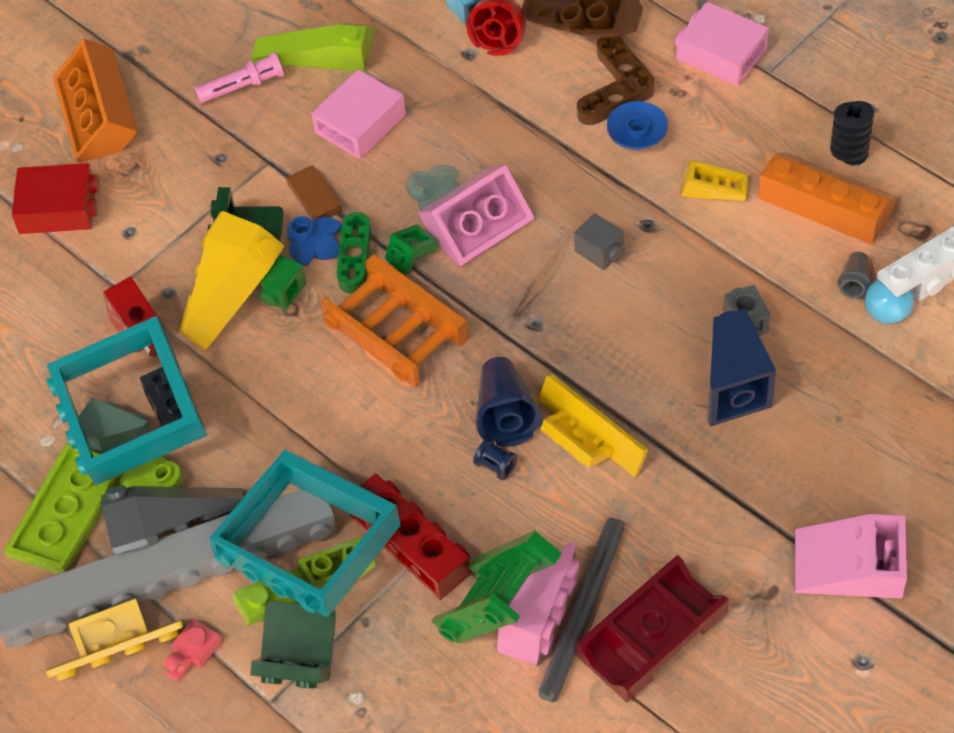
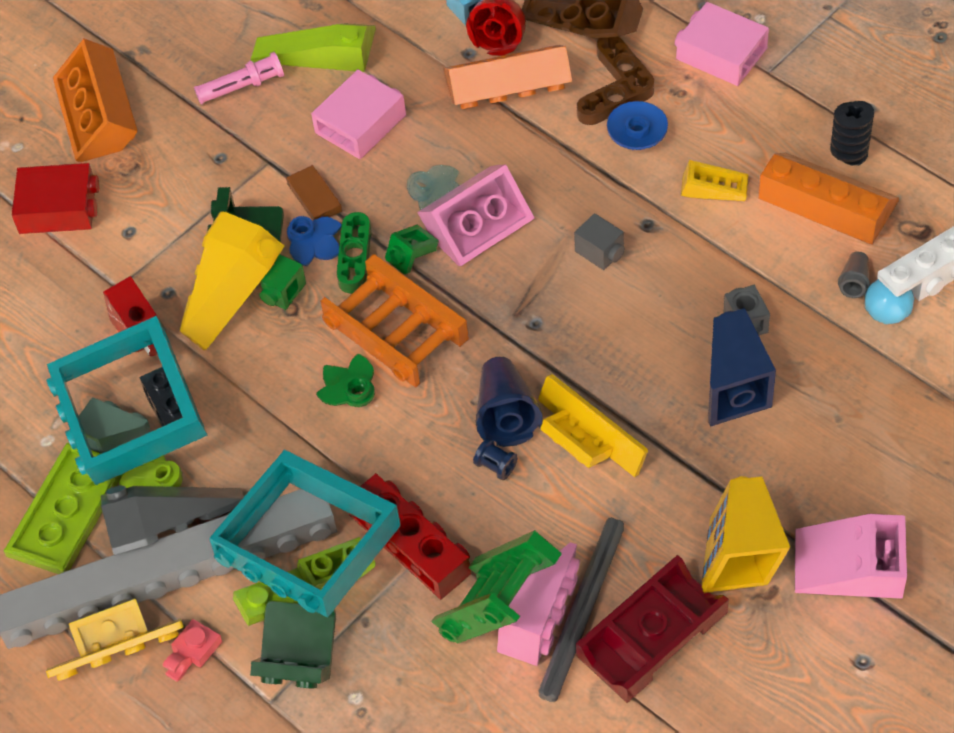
(345, 382): none -> green plate
(507, 75): none -> slope
(743, 538): none -> yellow slope

